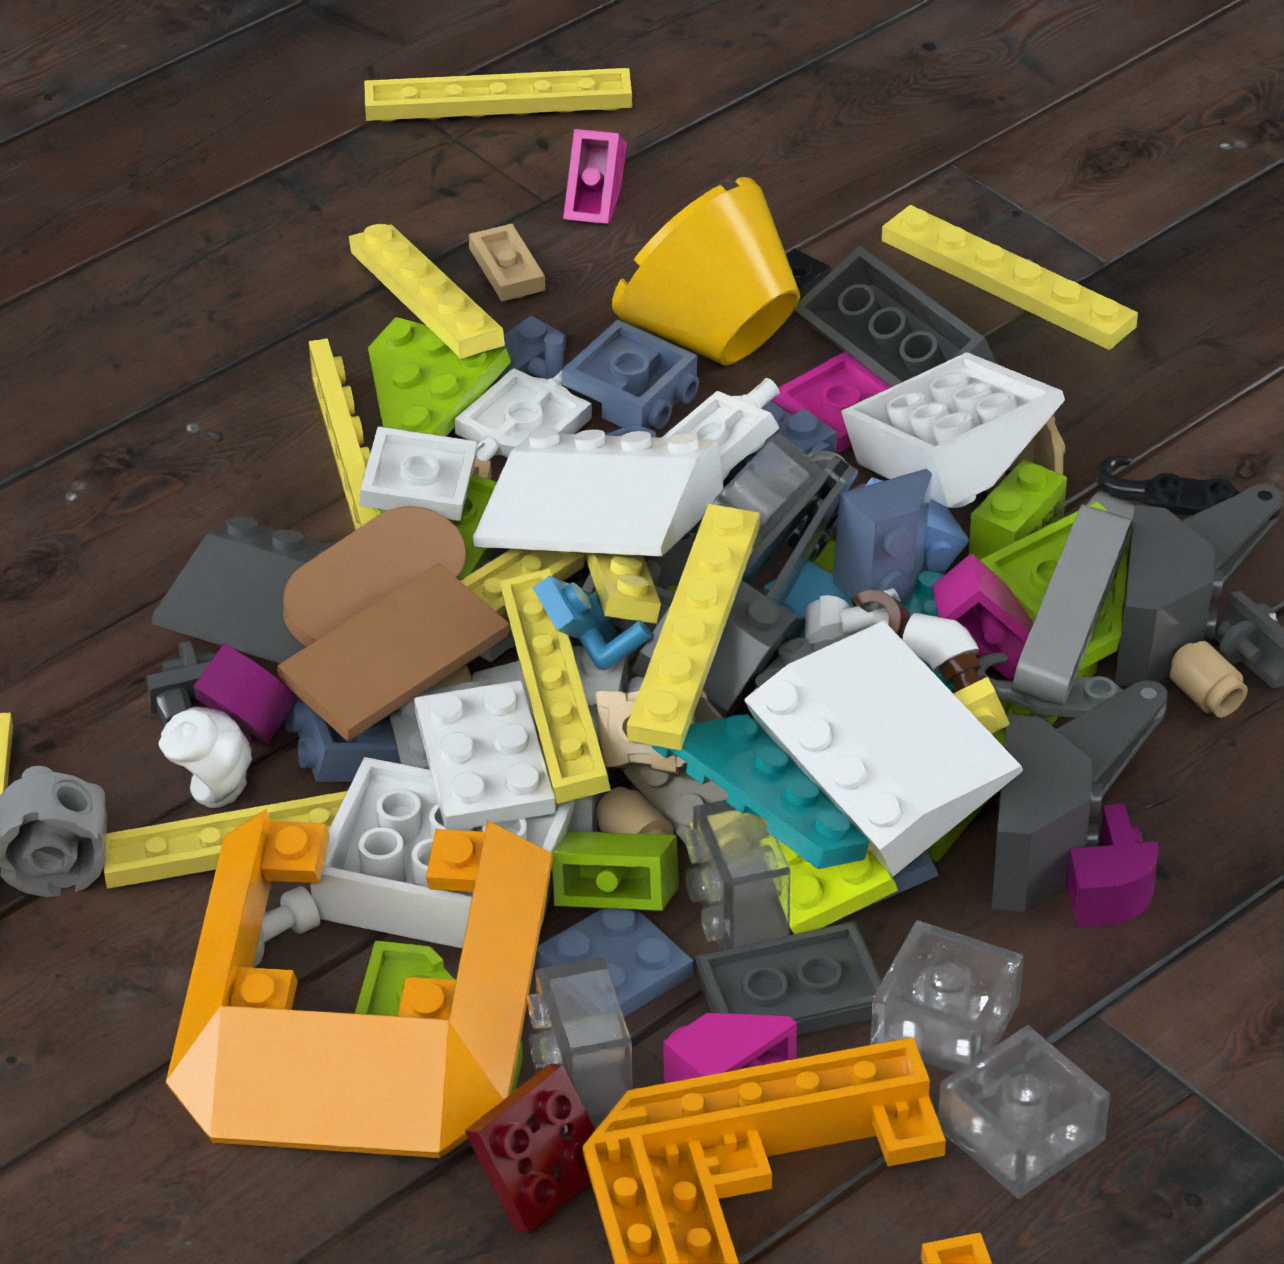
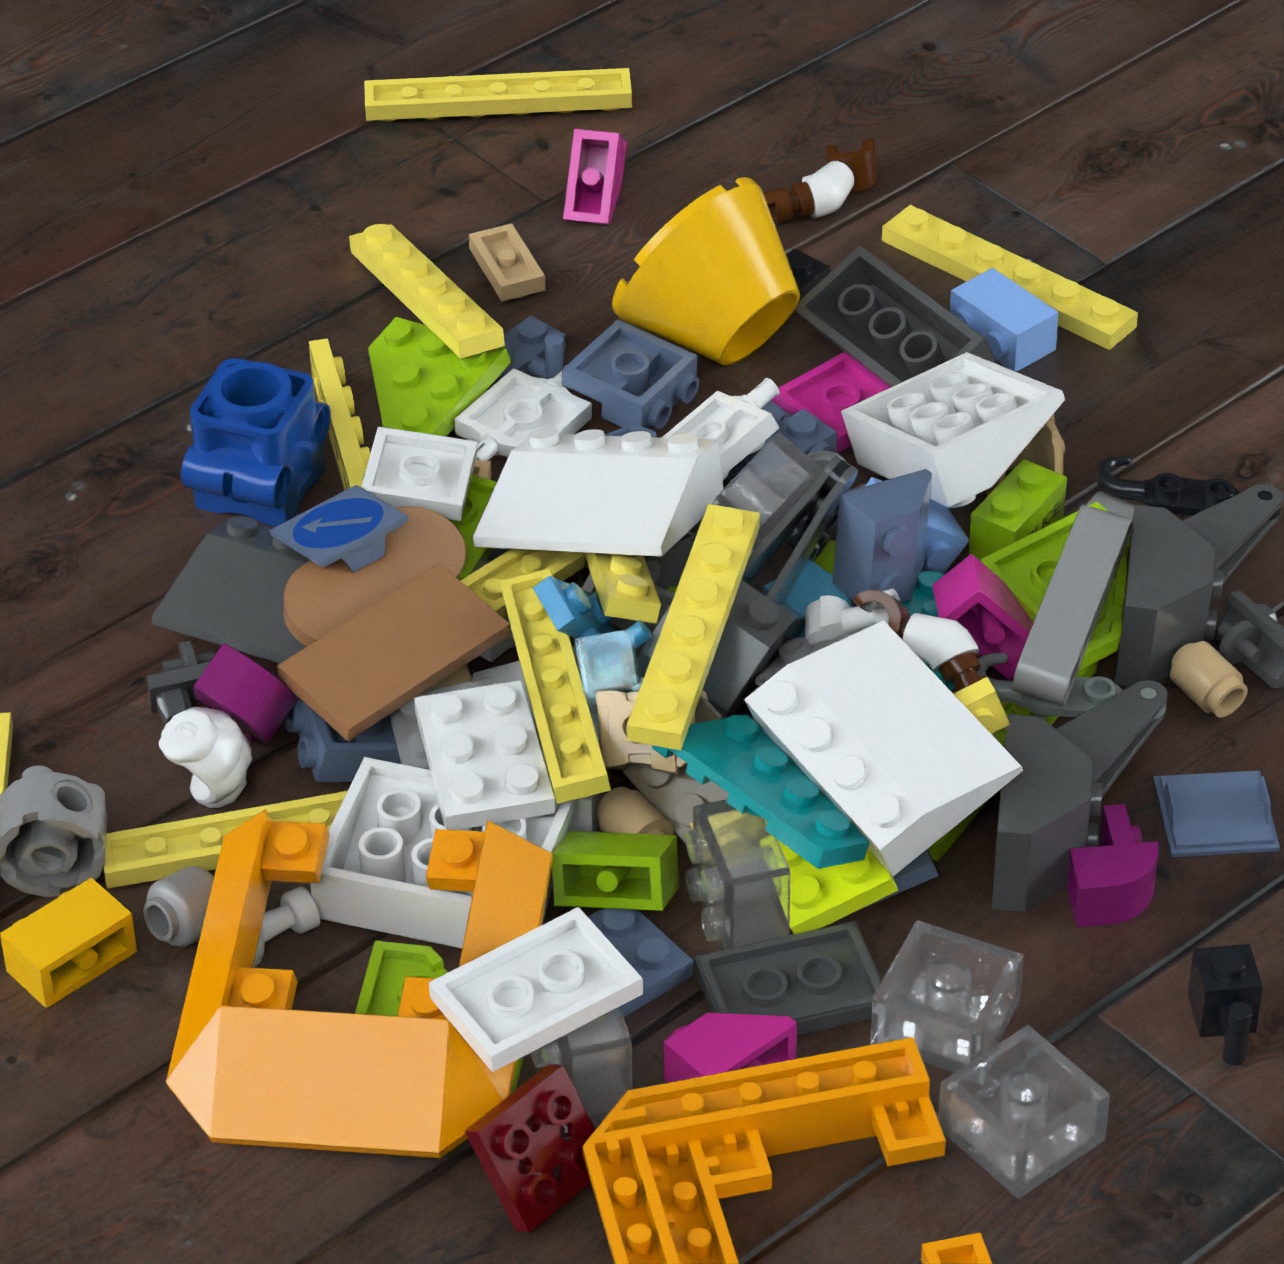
(68, 942): none -> yellow brick
(178, 906): none -> light grey head
(255, 441): none -> blue piece
(343, 527): none -> piece
(535, 989): none -> white plate
(608, 662): none -> clear light blue brick
(828, 187): none -> reddish brown piece
(1008, 316): none -> light blue brick
(1216, 813): none -> sand blue piece
(1226, 996): none -> black brick

